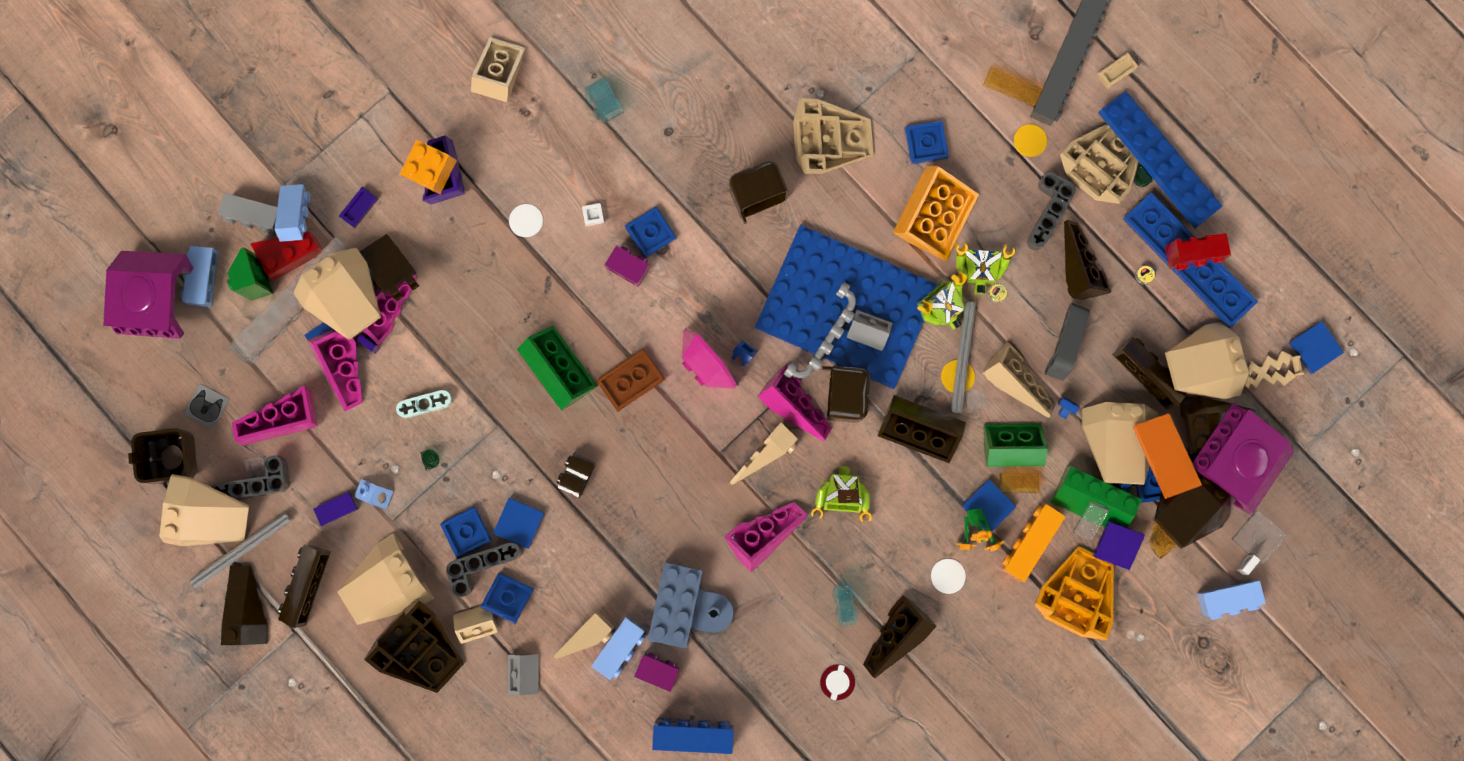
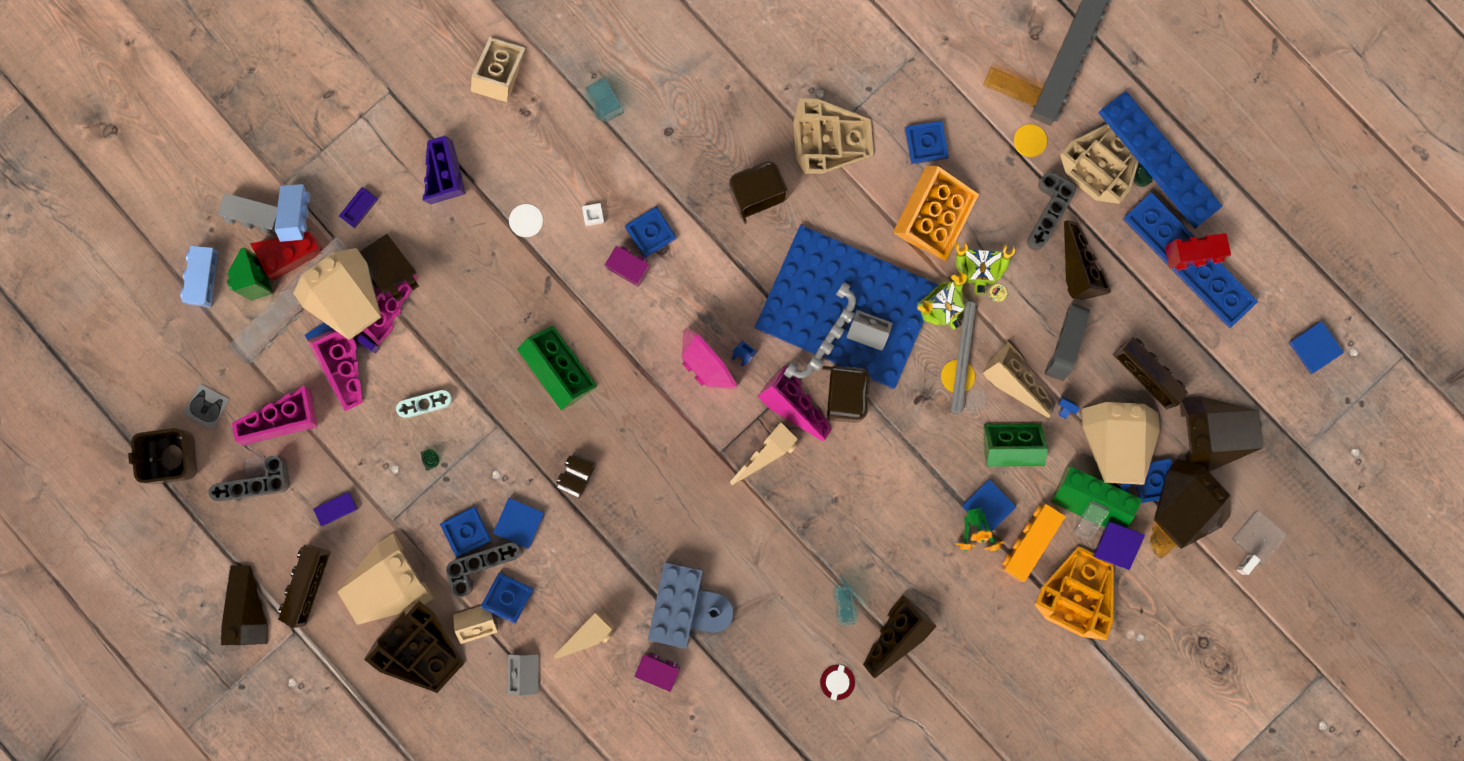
(143, 293): magenta panel -> none
(200, 514): tan wedge -> none
(240, 550): light grey axle -> none
(369, 493): light blue bracket -> none
(428, 167): light orange brick -> none
(619, 649): light blue brick -> none
(630, 380): dark orange tile -> none
(693, 737): blue brick -> none
(759, 538): dark pink wedge -> none
(843, 494): lime torso -> none
(921, 429): dark brown slope -> none
(948, 576): white sticker -> none
(1019, 482): clear yellow plate -> none
(1117, 70): tan tile -> none
(1145, 274): tile -> none
(1167, 456): orange tile -> none
(1209, 363): tan wedge -> none
(1231, 599): light blue brick -> none
(1243, 457): magenta panel -> none
(1261, 371): tan piece -> none

